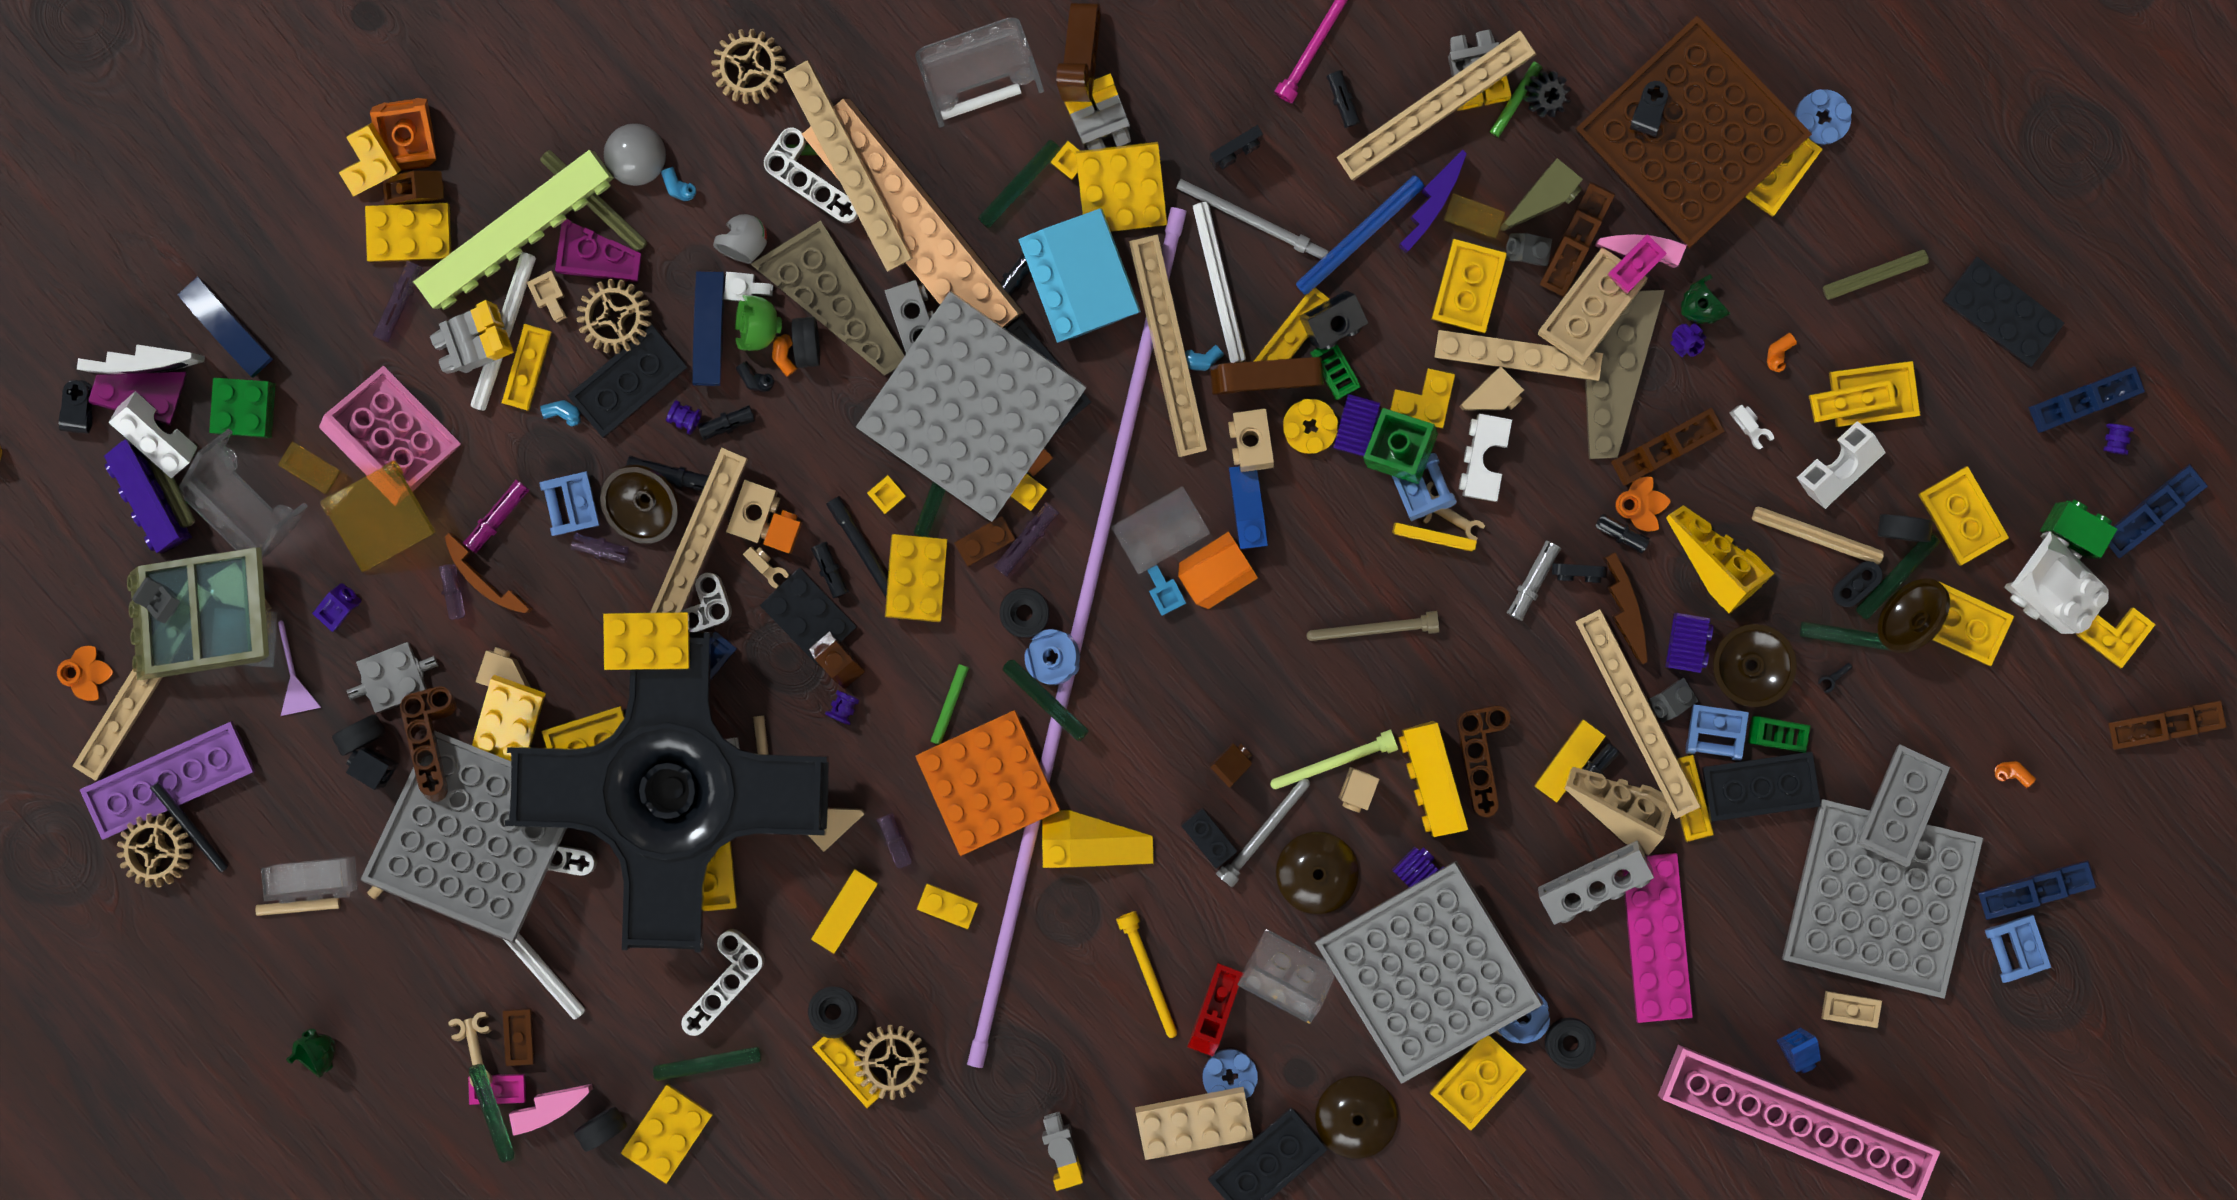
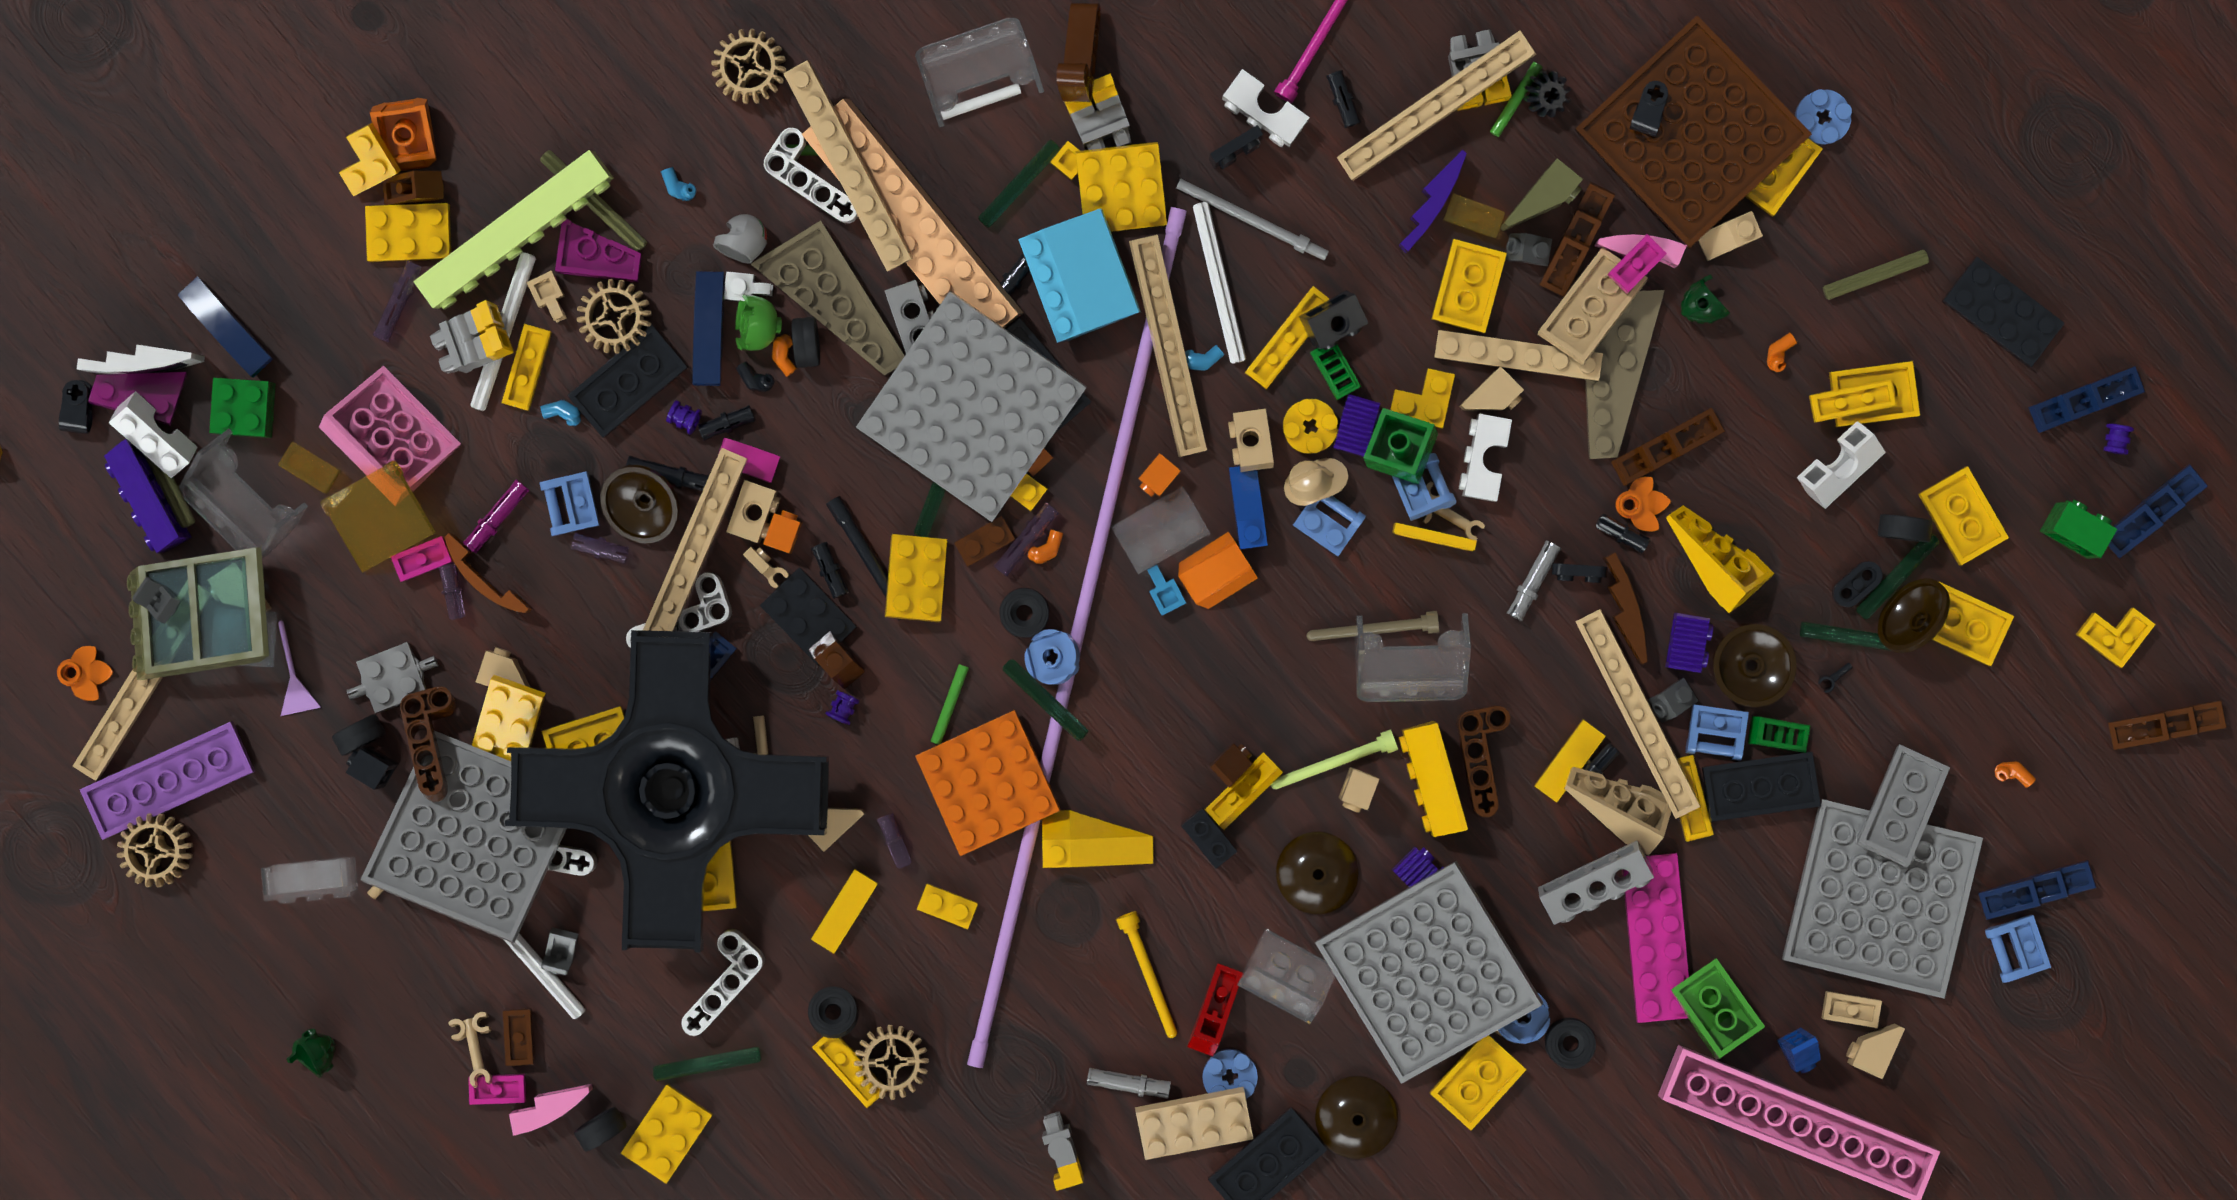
(189, 827): black bar -> none
(298, 906): tan bar -> none
(336, 606): dark purple bracket -> none
(421, 559): none -> dark pink plate
(491, 1113): clear green axle -> none
(560, 951): none -> dark grey bracket
(634, 154): light grey piece -> none
(646, 641): yellow plate -> none
(759, 463): none -> dark pink slope
(886, 494): yellow plate -> none
(1047, 551): none -> orange arm
(1130, 1083): none -> light grey pin
(1158, 476): none -> orange brick
(1231, 871): light grey piece -> none
(1243, 791): none -> yellow plate
(1266, 375): reddish brown beam -> none
(1282, 126): none -> white arch
(1315, 481): none -> tan piece
(1326, 530): none -> medium blue plate
(1360, 235): blue axle -> none
(1412, 671): none -> clear windscreen
(1688, 340): dark purple gear -> none
(1717, 1009): none -> bright green slope
(1730, 236): none -> tan slope
(1746, 420): white plate -> none
(1817, 535): tan axle -> none
(1875, 1050): none -> tan slope
(2058, 587): white slope -> none

